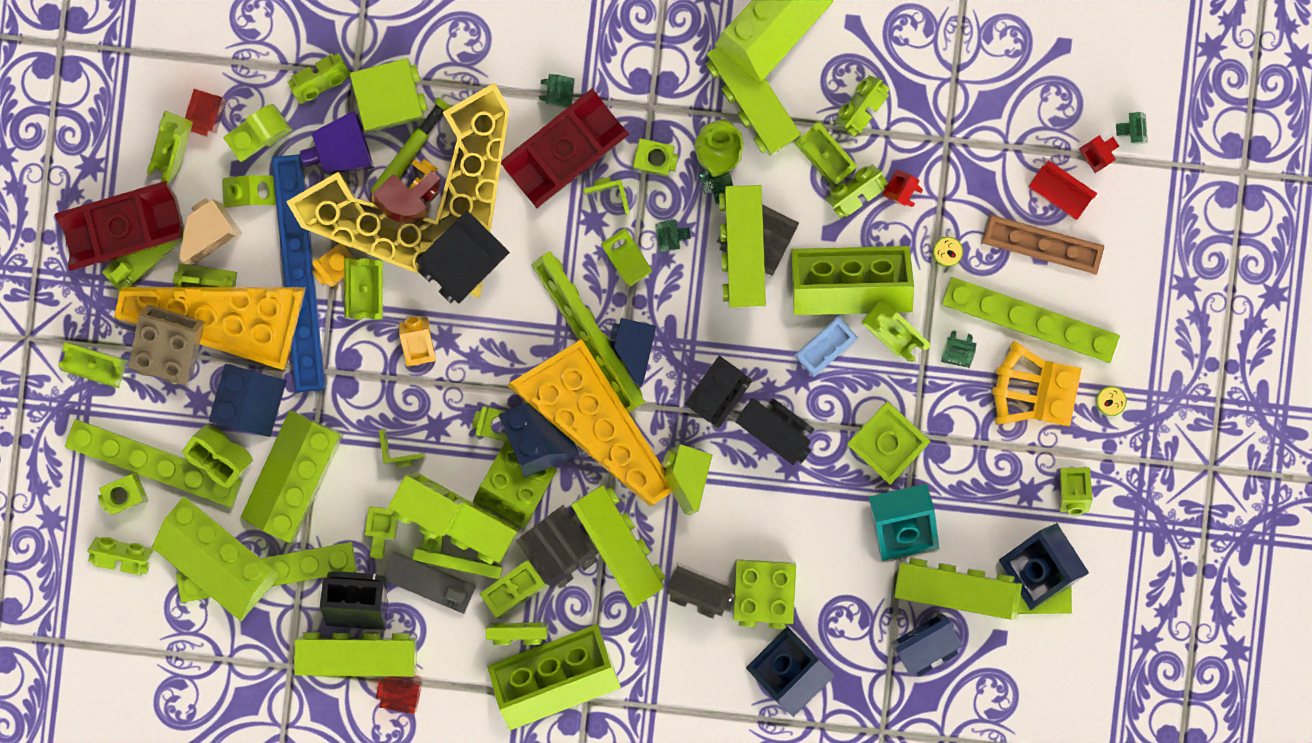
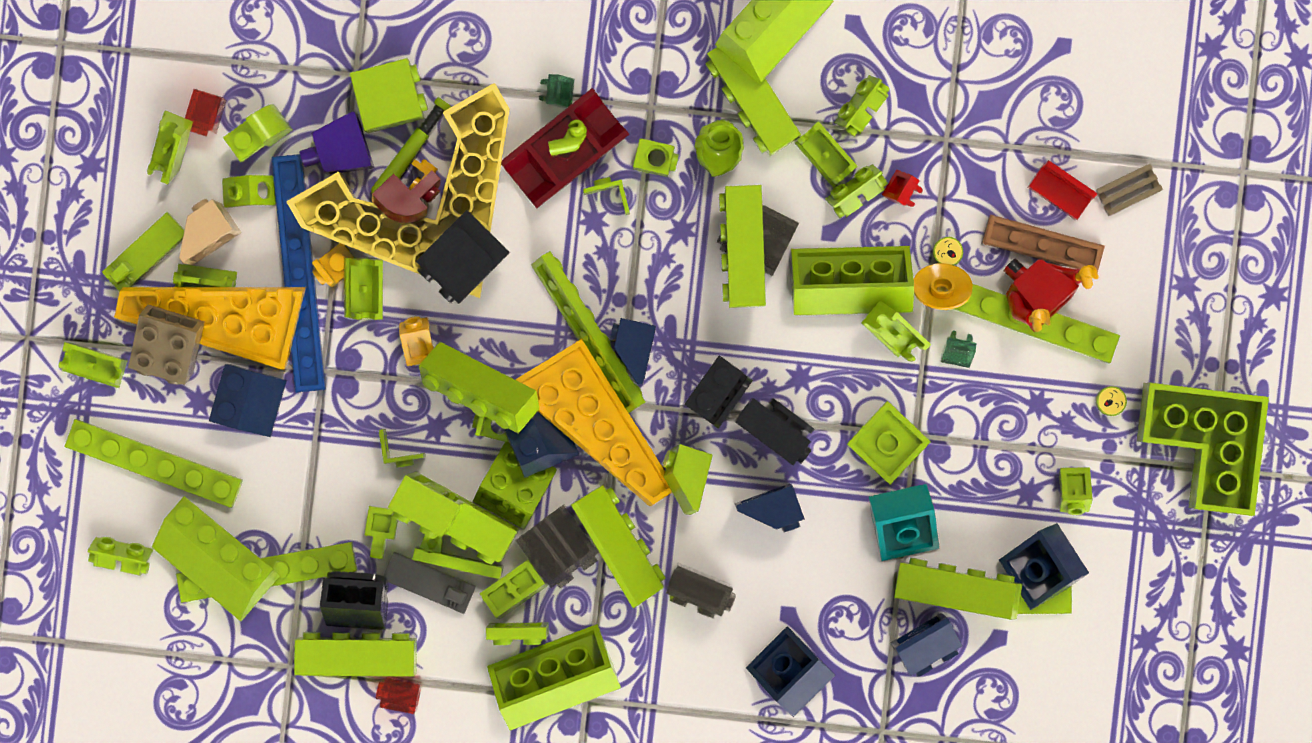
(121, 225): dark red piece -> none
(134, 490): lime brick -> none
(217, 455): lime brick -> none
(291, 476): lime slope -> none
(307, 85): lime hinge -> none
(479, 387): none -> lime brick
(571, 140): none -> lime arm
(627, 258): lime bracket -> none
(669, 236): clear green tile -> none
(715, 184): clear green tile -> none
(764, 593): lime brick -> none
(774, 508): none -> dark blue slope
(826, 346): light blue plate -> none
(942, 286): none -> yellow dish
(1043, 290): none -> torso
(1054, 392): yellow plate -> none
(1099, 153): red tile -> none
(1135, 128): clear green tile -> none
(1152, 178): none -> dark tan tile
(1226, 437): none -> lime brick

